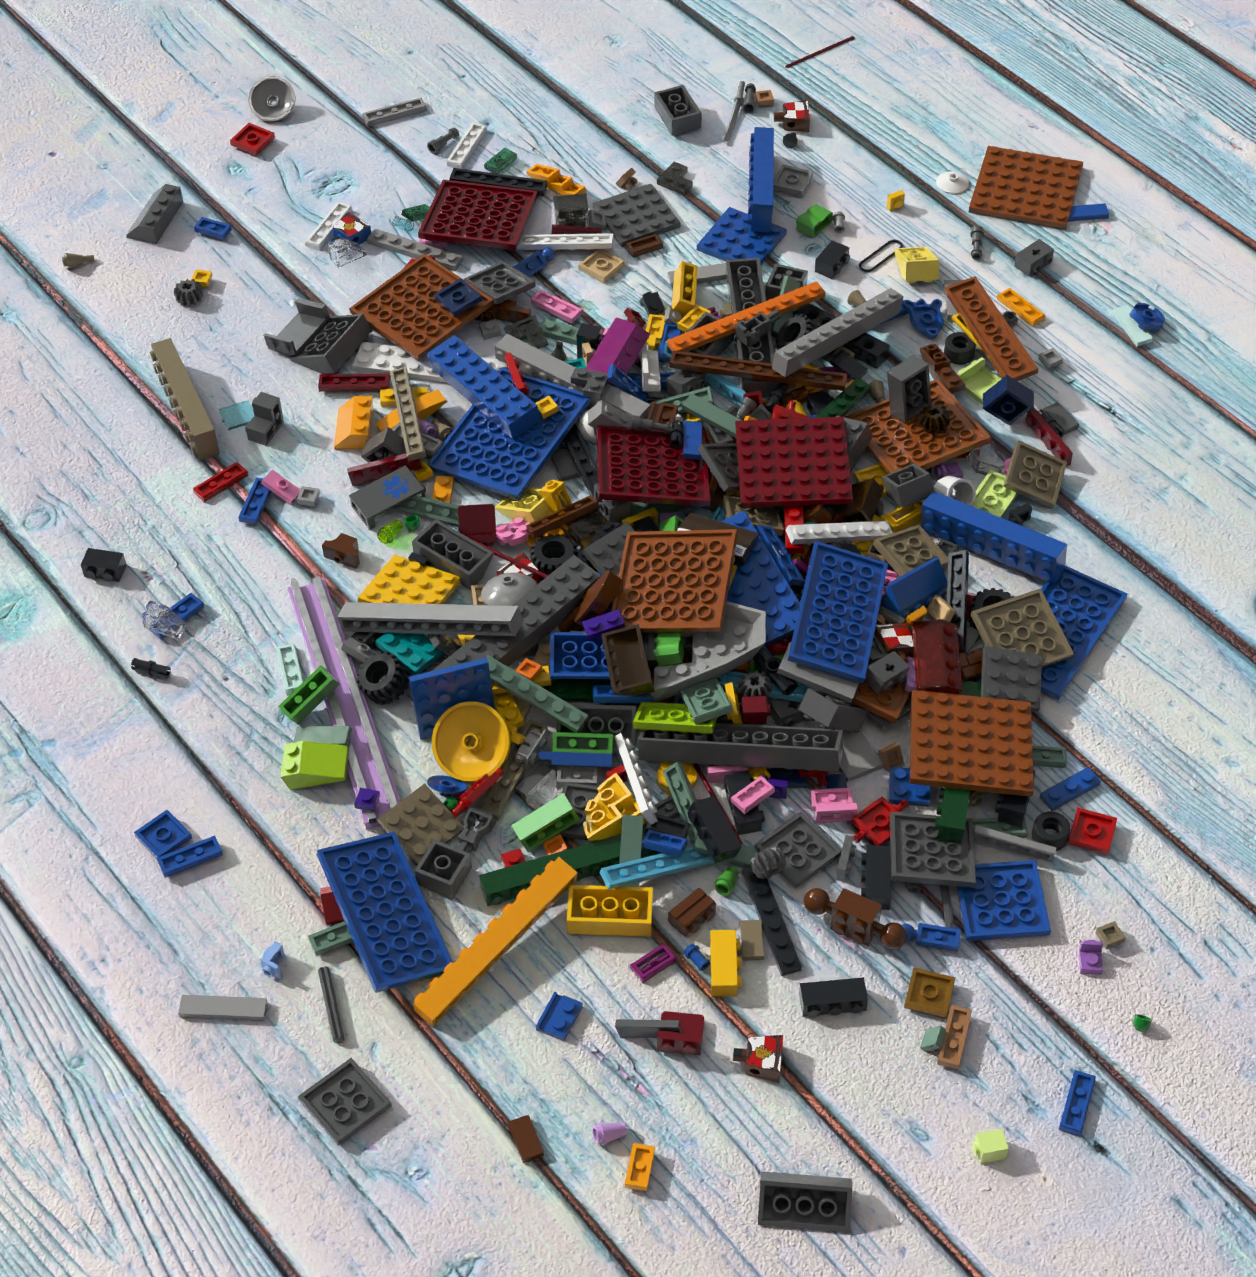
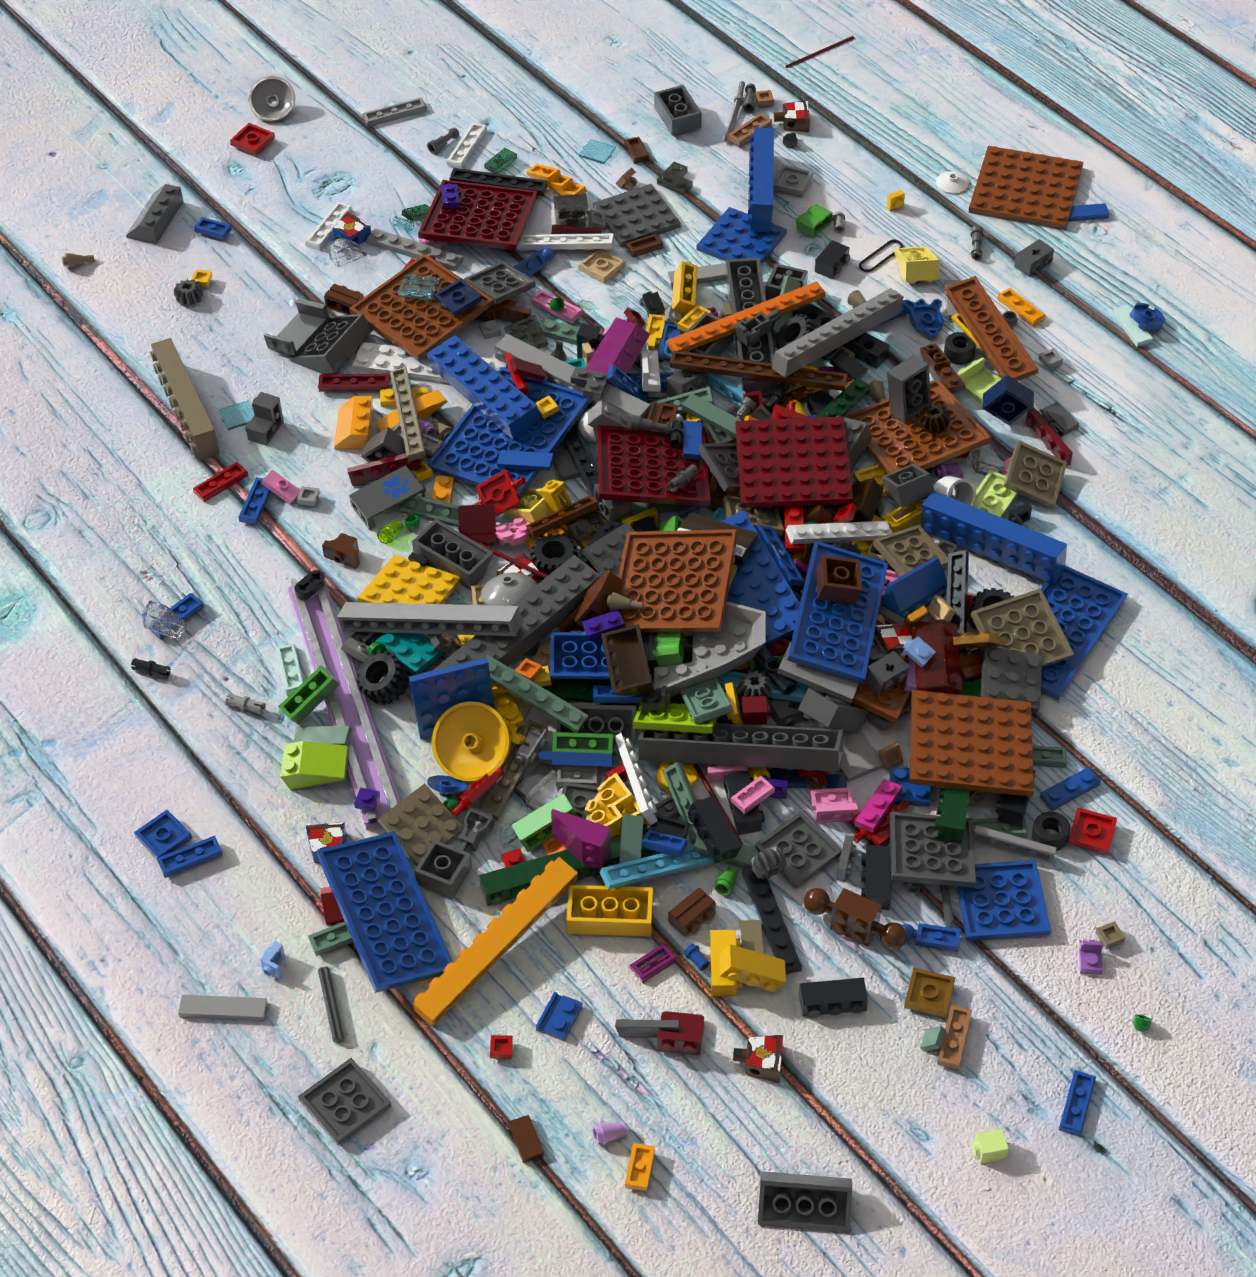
(103, 564): black brick -> none
(245, 704): none -> light grey pin
(308, 584): none -> black beam
(325, 836): none -> torso
(341, 298): none -> reddish brown brick
(376, 647): none -> green plate
(418, 286): none -> clear light blue plate
(450, 196): none -> dark purple plate
(500, 491): none -> red plate
(501, 1046): none -> red plate
(525, 460): none -> blue tile
(527, 369): none -> dark red tile
(557, 304): none -> green hinge
(583, 838): none -> magenta slope
(597, 151): none -> clear light blue piece
(619, 602): none -> dark tan cone
(636, 150): none -> reddish brown tile
(655, 702): none -> pearl dark grey bracket
(682, 478): none -> dark grey pin
(743, 133): none -> medium nougat plate
(752, 968): none -> yellow brick
(838, 579): none -> reddish brown brick
(845, 514): none -> red plate
(878, 806): none -> dark pink plate
(918, 651): none -> light blue bracket
(981, 640): none -> pearl gold plate

